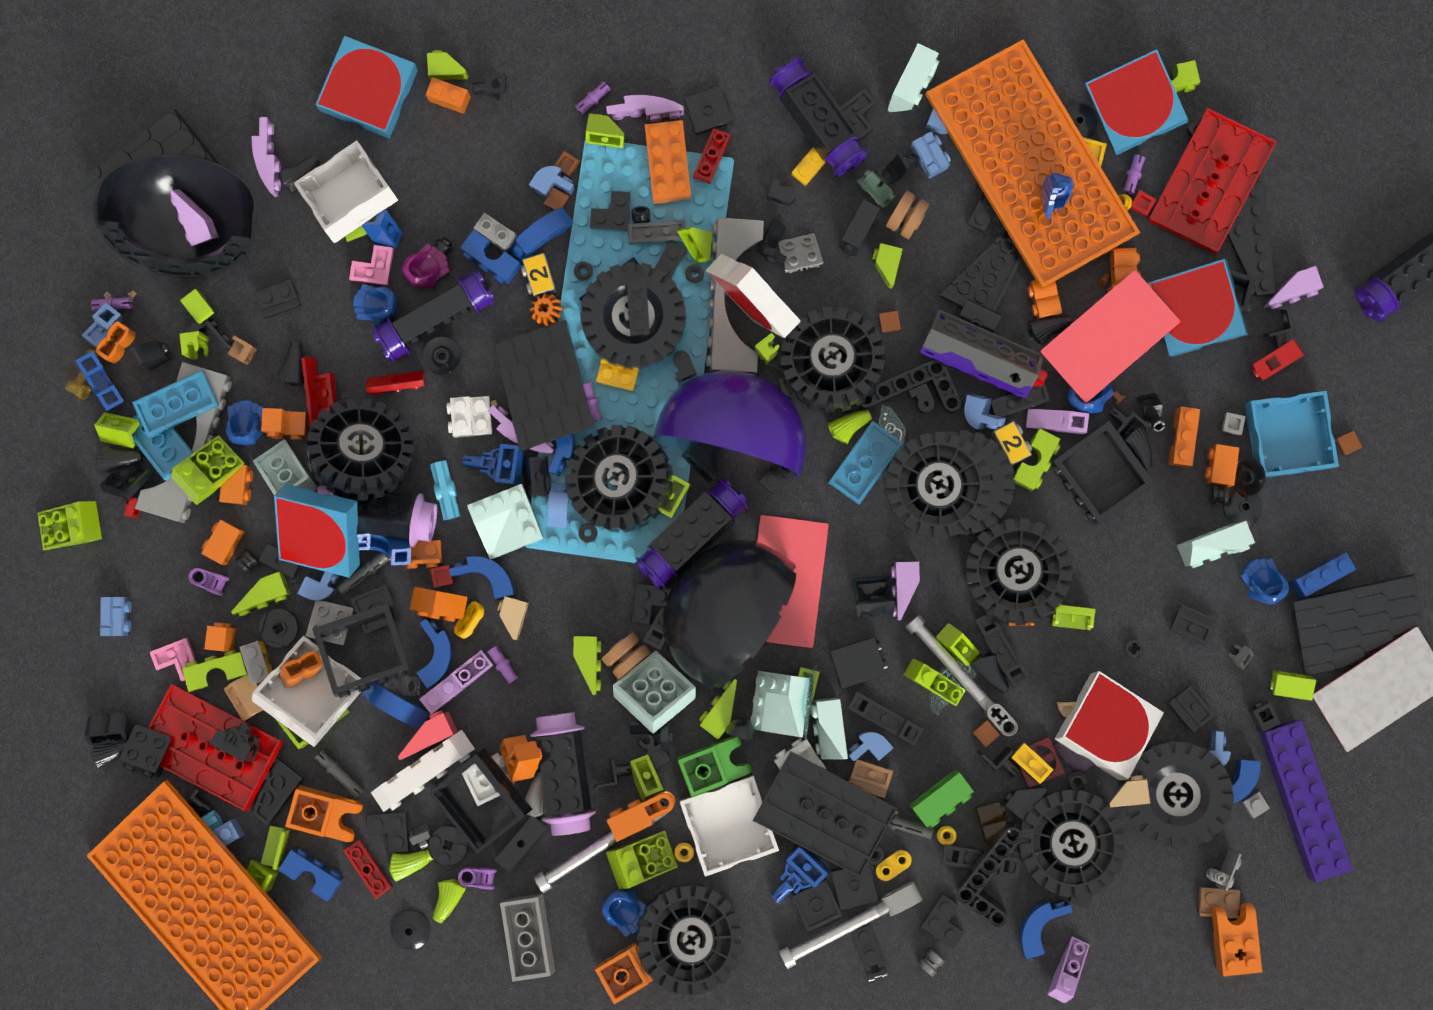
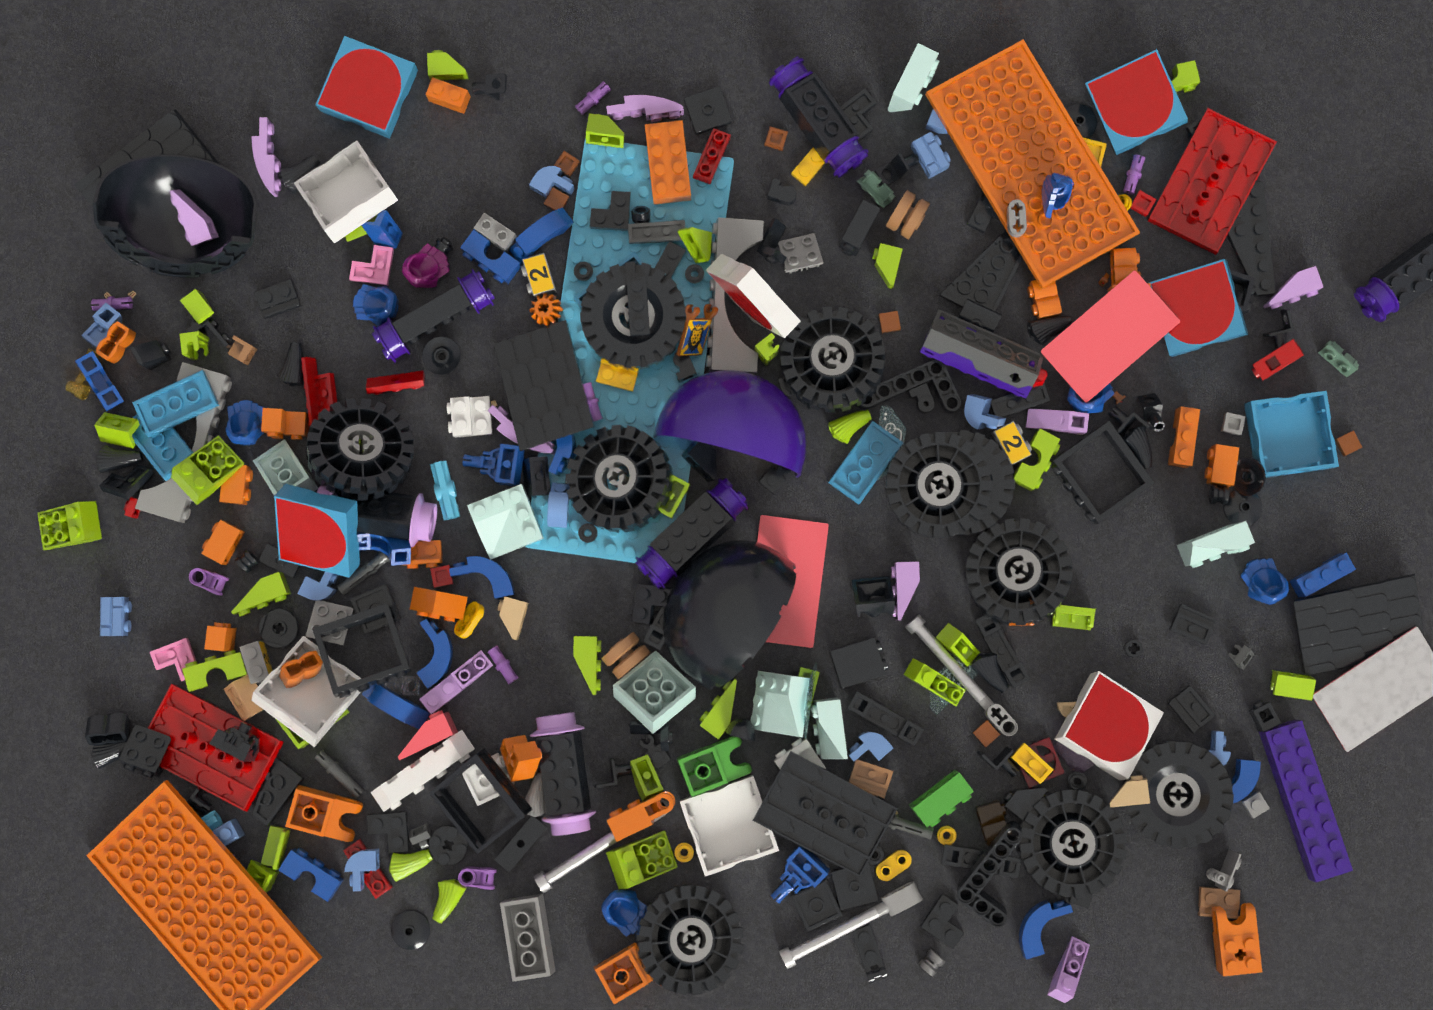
(358, 863): none -> medium blue brick
(695, 330): none -> flag
(776, 138): none -> dark orange tile
(1012, 218): none -> light grey beam
(1344, 363): none -> sand green hinge

